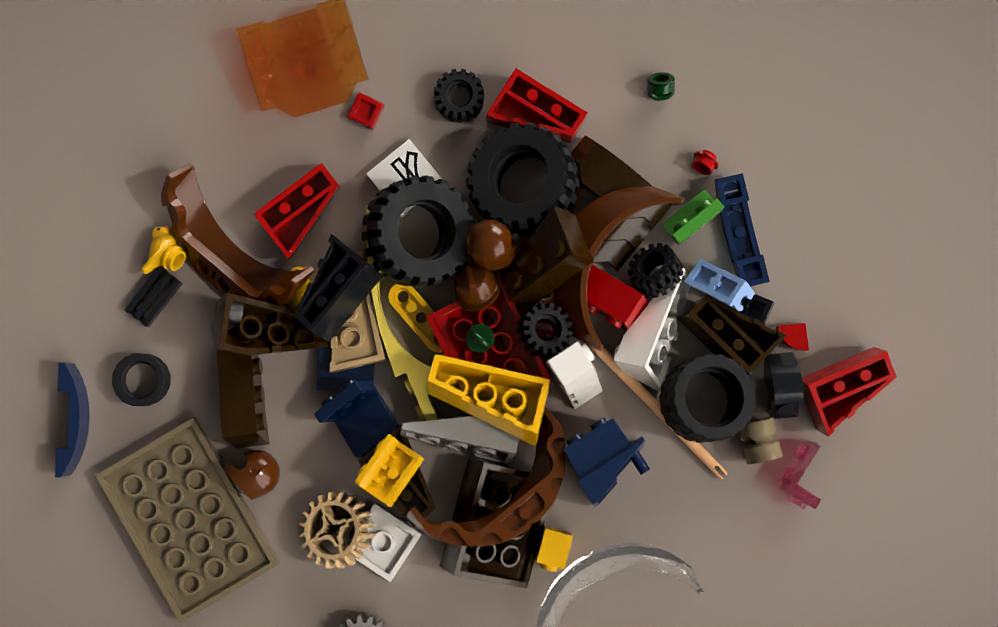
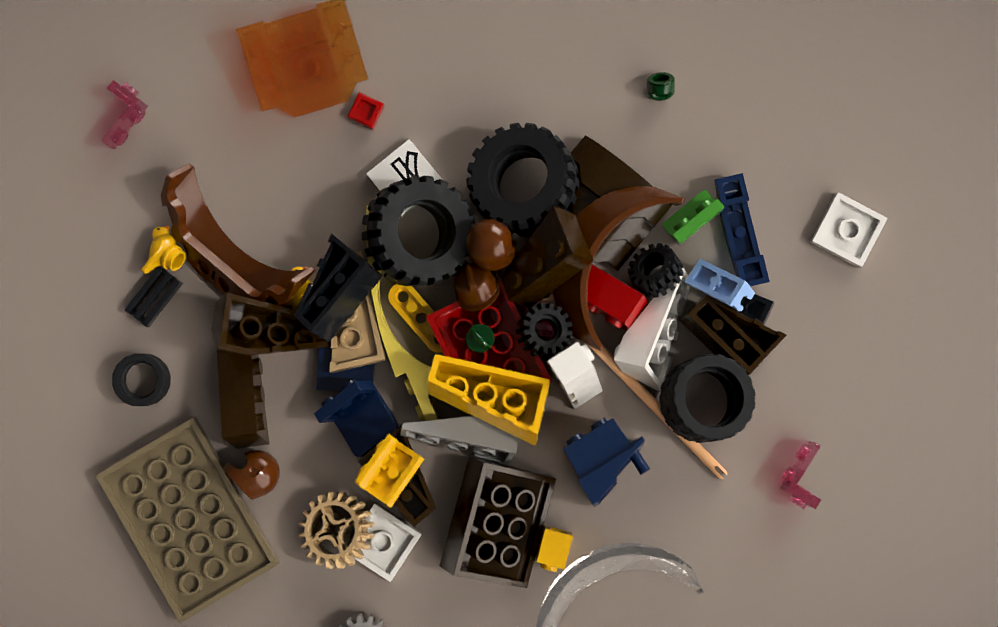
(78, 419): dark blue slope -> none
(132, 114): none -> clear pink bracket
(297, 209): red wedge -> none
(454, 79): black tyre -> none
(523, 509): reddish brown windscreen -> none
(529, 101): red wedge -> none
(704, 162): red plate -> none
(760, 441): dark tan wheel -> none
(784, 385): black brick -> none
(796, 336): red tile -> none
(846, 385): red wedge -> none
(848, 230): none -> white tile

